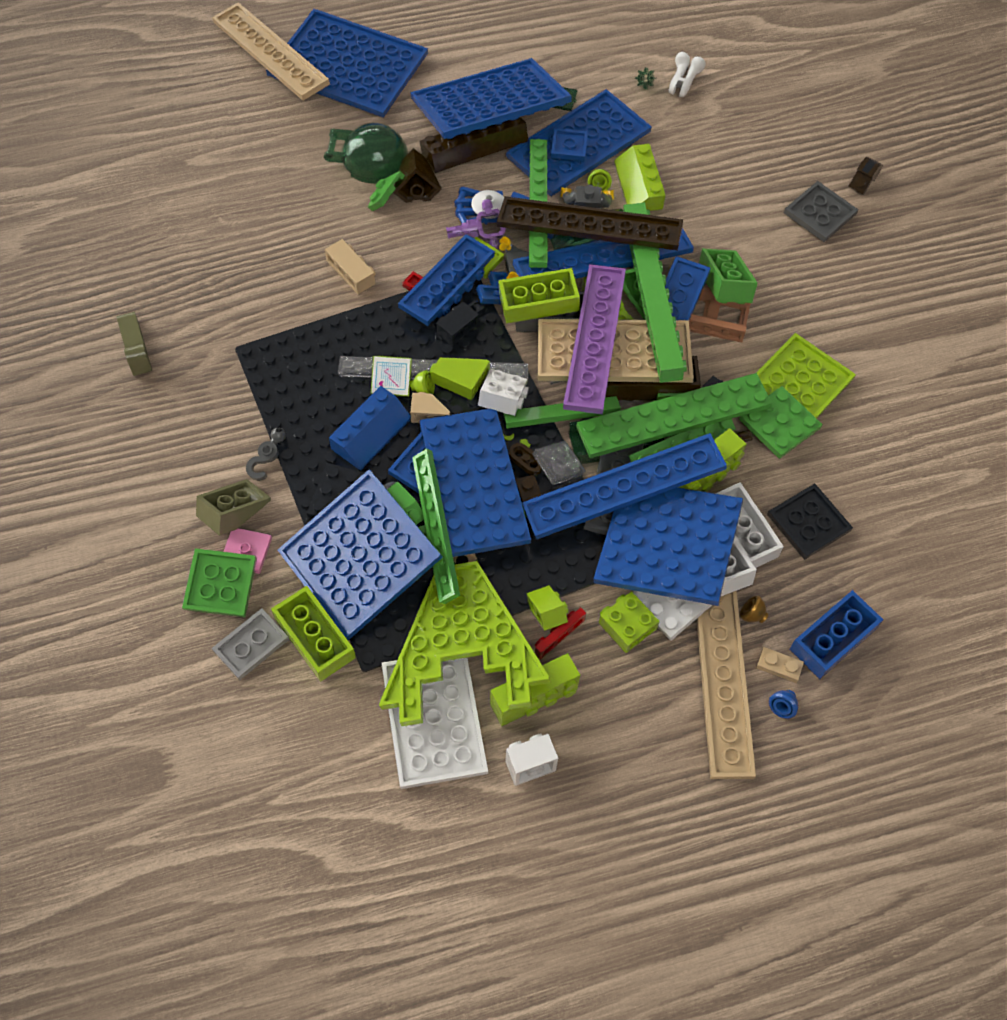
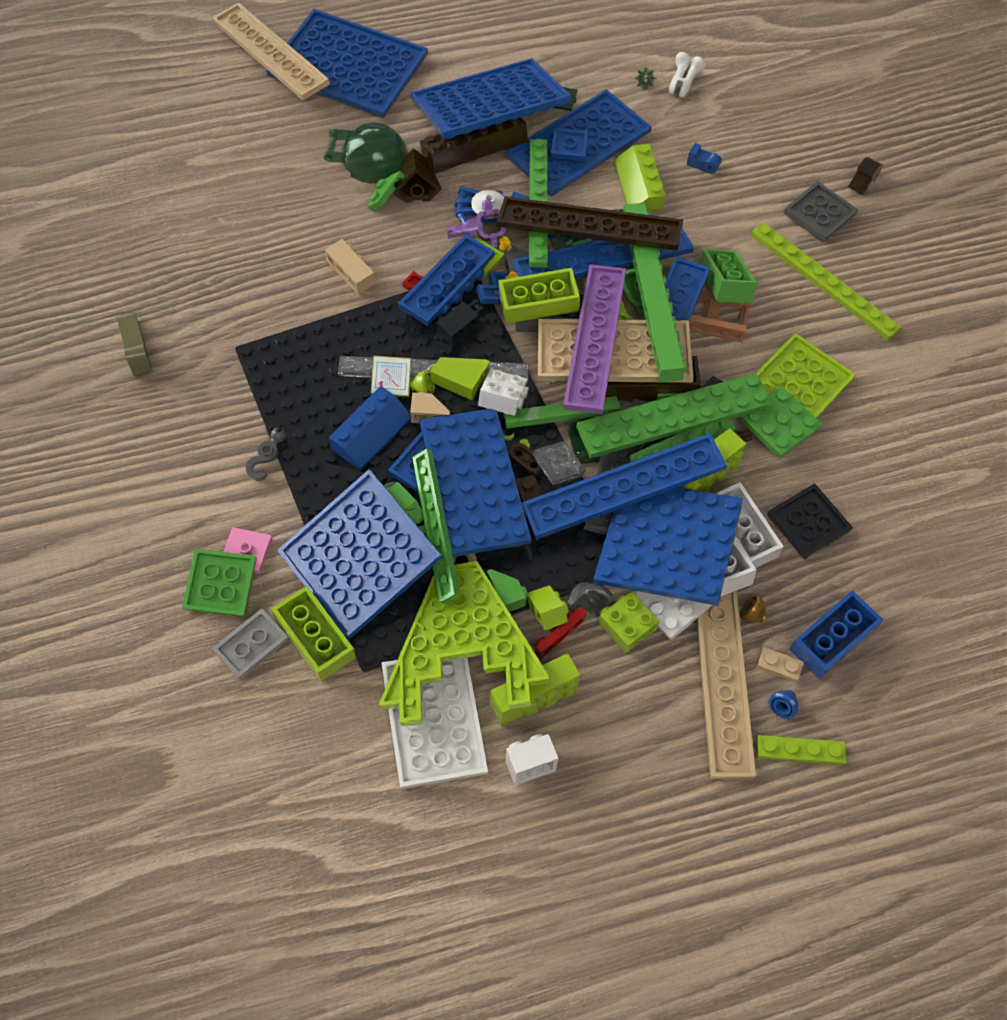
(230, 506): olive slope -> none
(508, 589): none -> bright green slope
(588, 196): dark grey torso -> none
(590, 597): none -> dark grey hair
(600, 178): lime brick -> none
(703, 159): none -> blue leg
(801, 750): none -> lime plate
(826, 281): none -> lime plate

